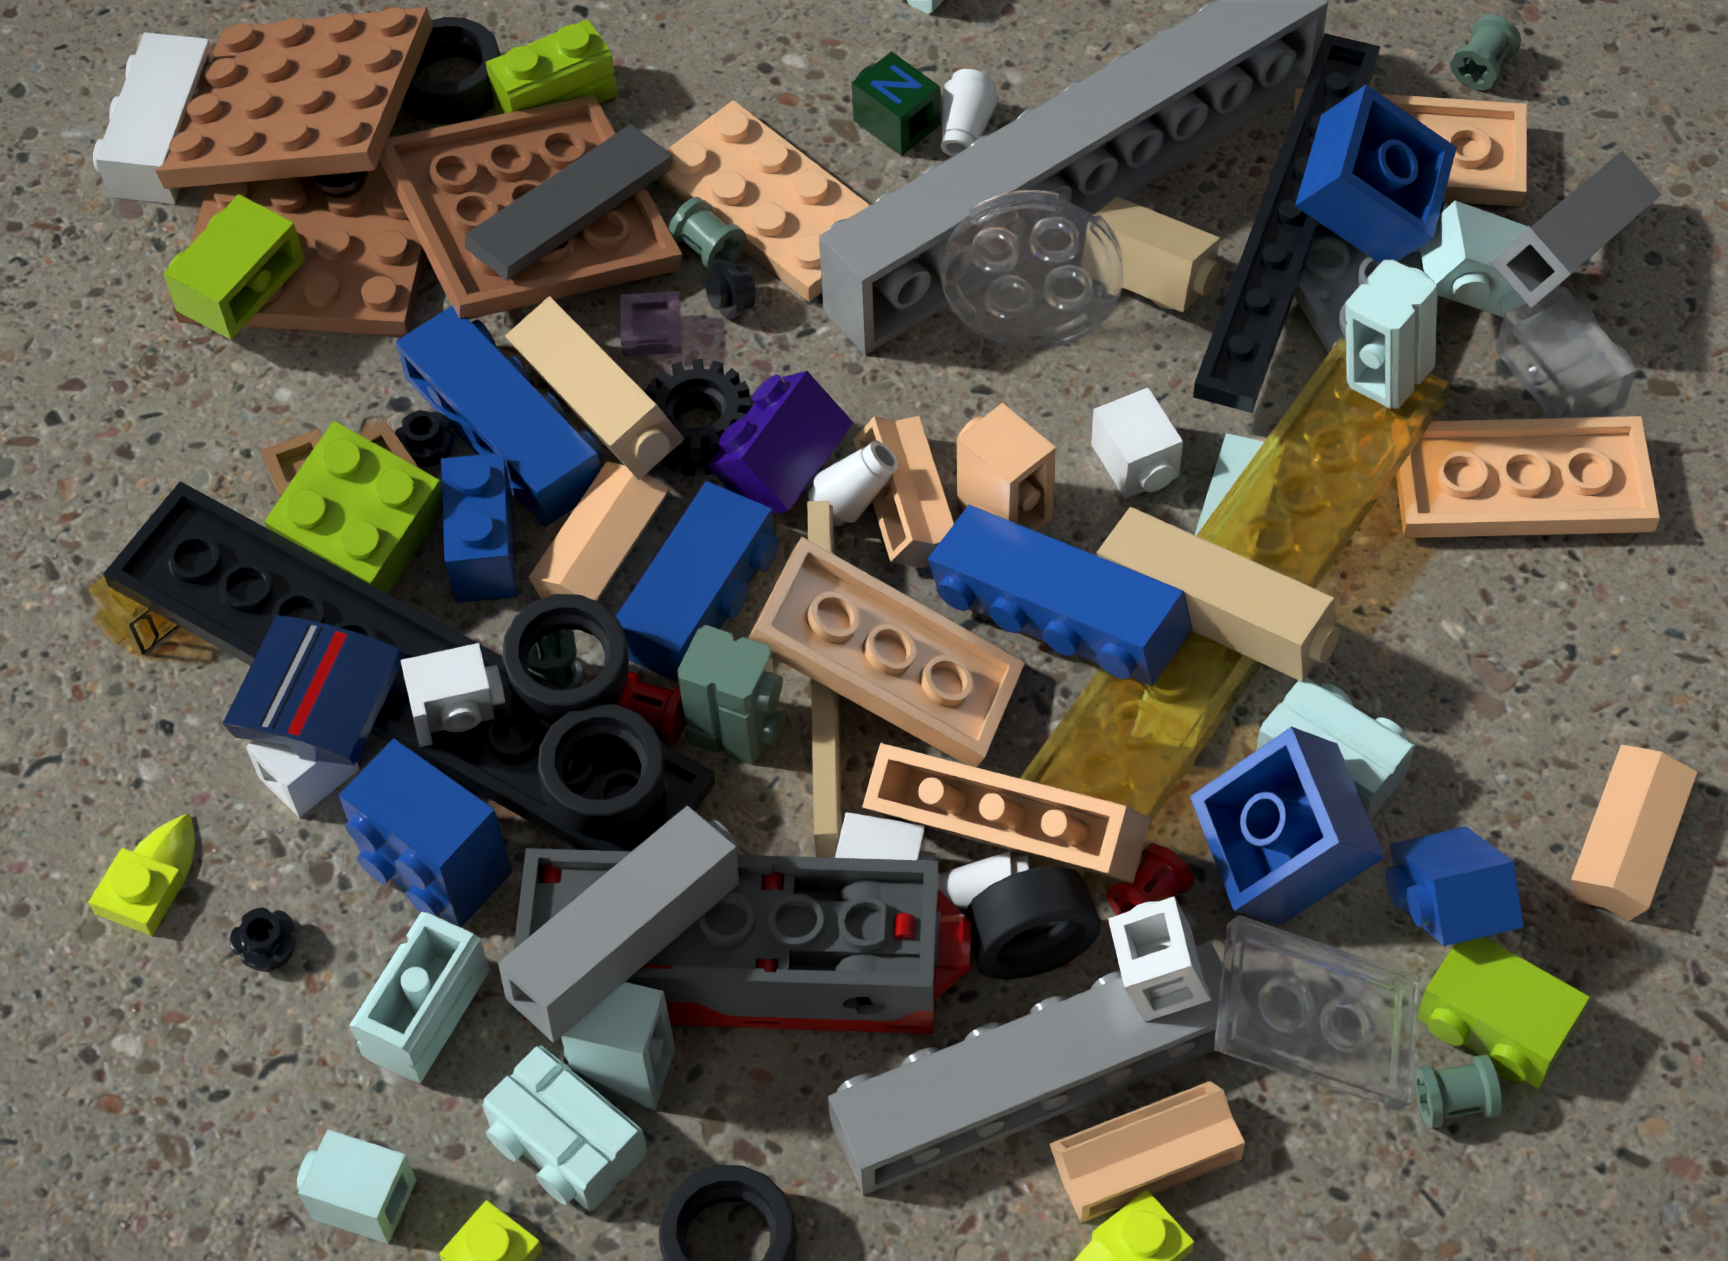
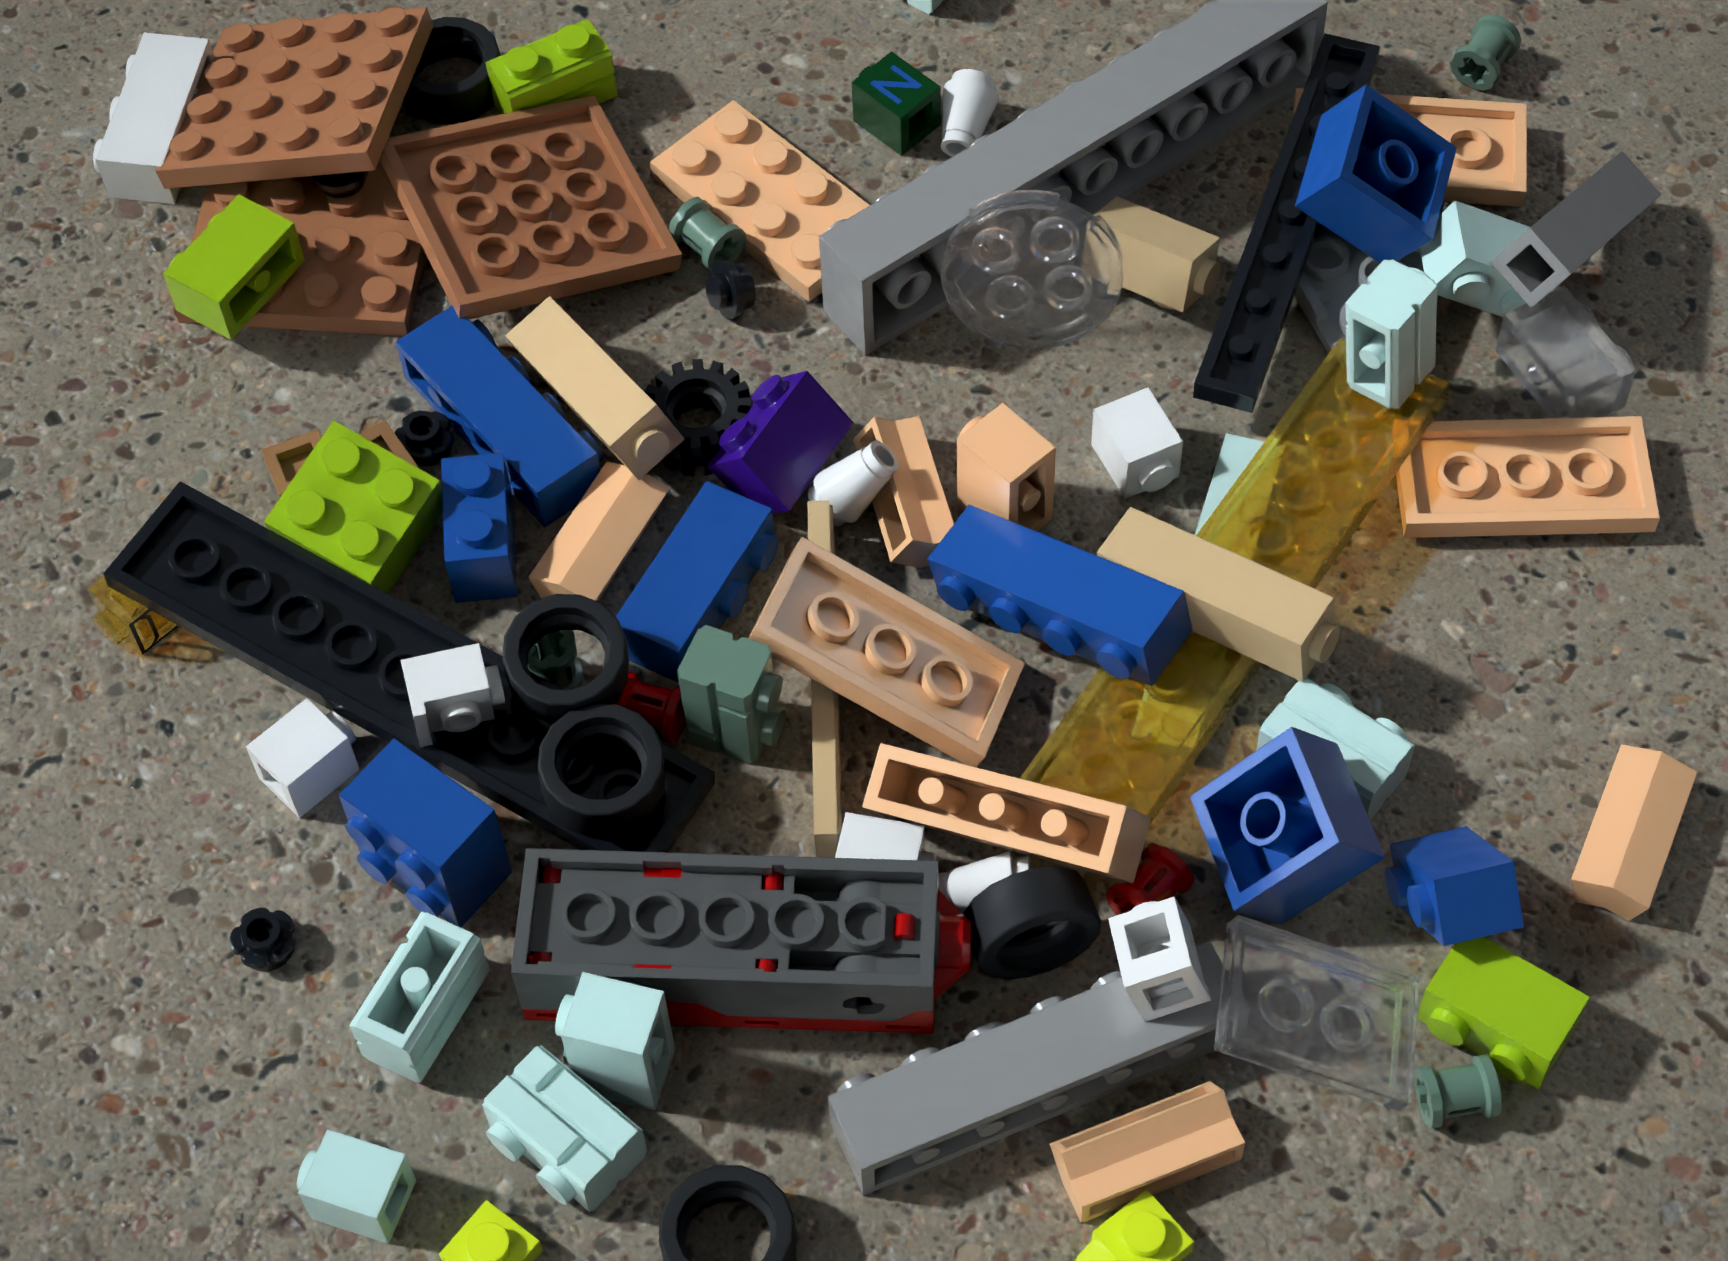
(147, 880): neon yellow plate -> none
(314, 690): dark blue slope -> none
(568, 202): dark grey tile -> none
(620, 922): light grey brick -> none
(651, 323): clear purple plate -> none

